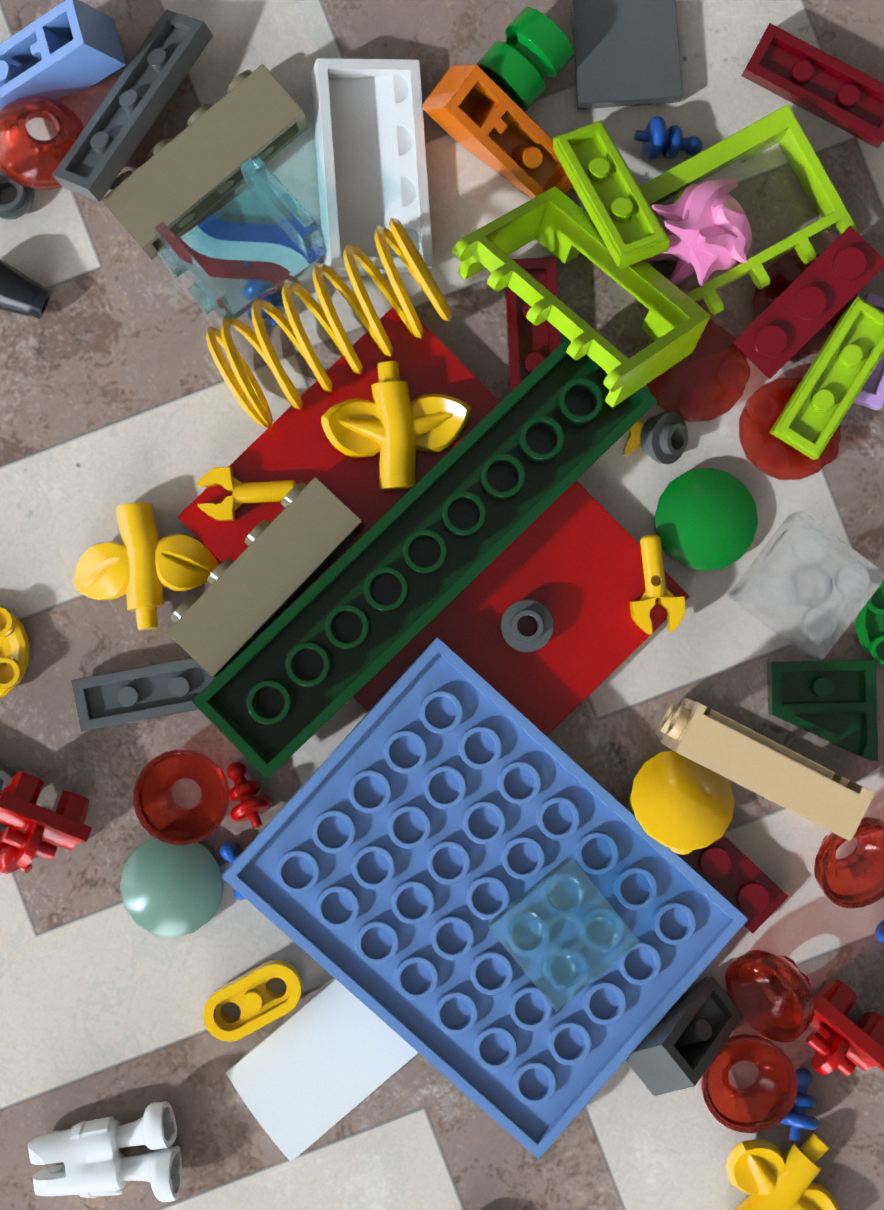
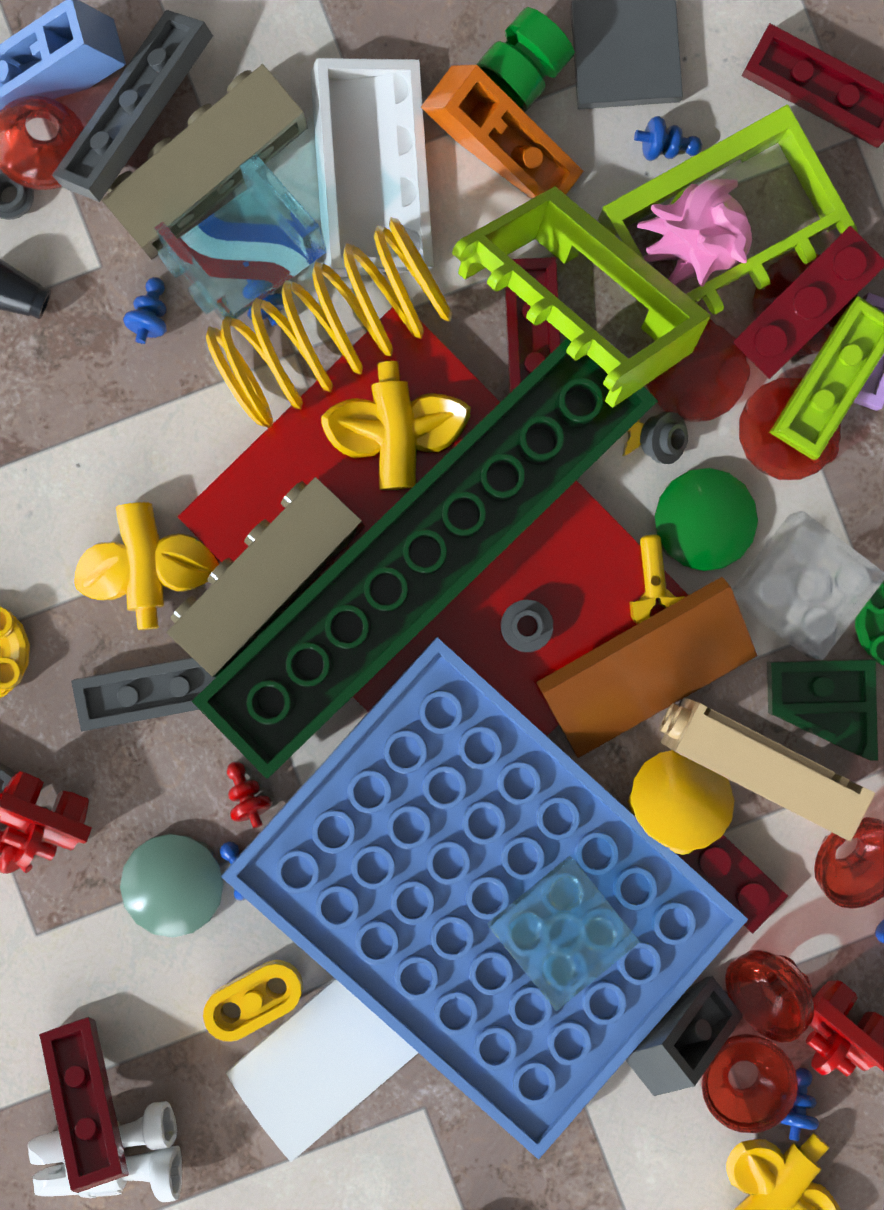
(83, 1105): none -> dark red plate
(146, 319): none -> blue hair
(156, 805): clear red piece -> none
(242, 492): yellow bar -> none
(610, 194): lime tile -> none
(649, 667): none -> dark orange tile

